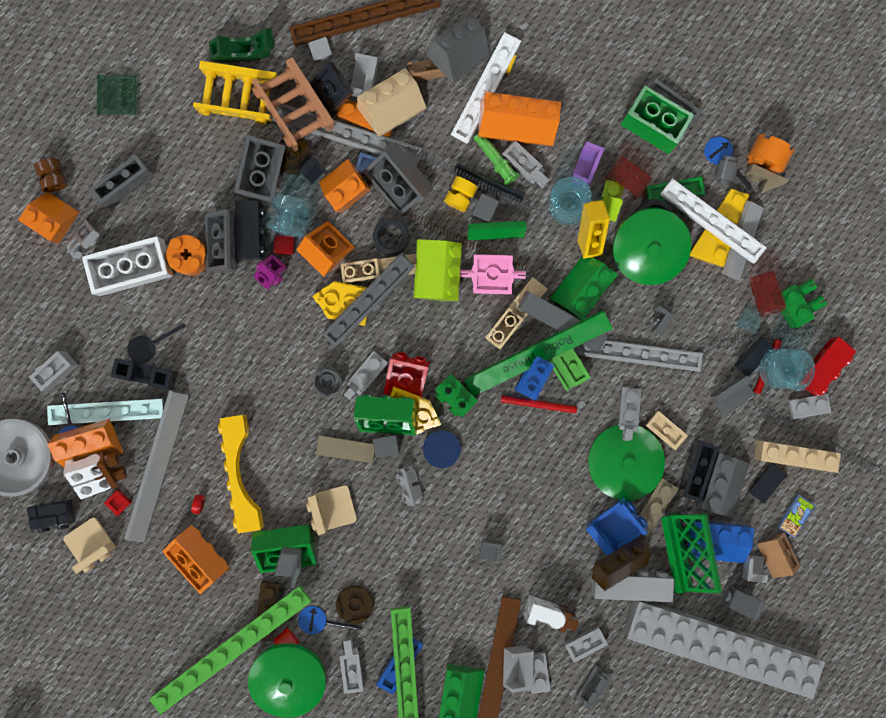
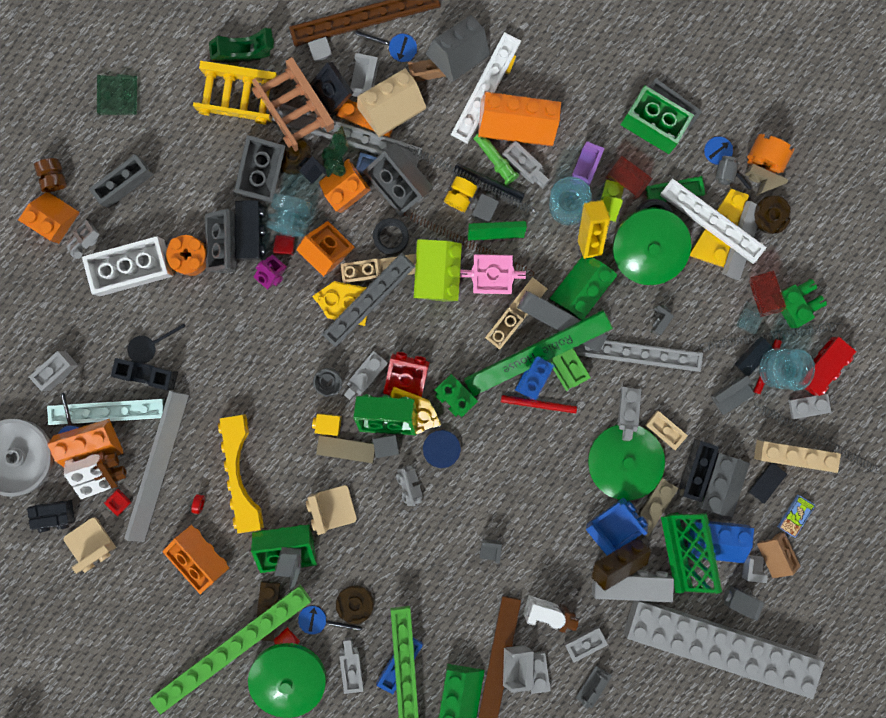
(327, 424): none -> yellow brick
(334, 152): none -> clear green hinge
(401, 47): none -> blue piece
(772, 214): none -> dark brown tile

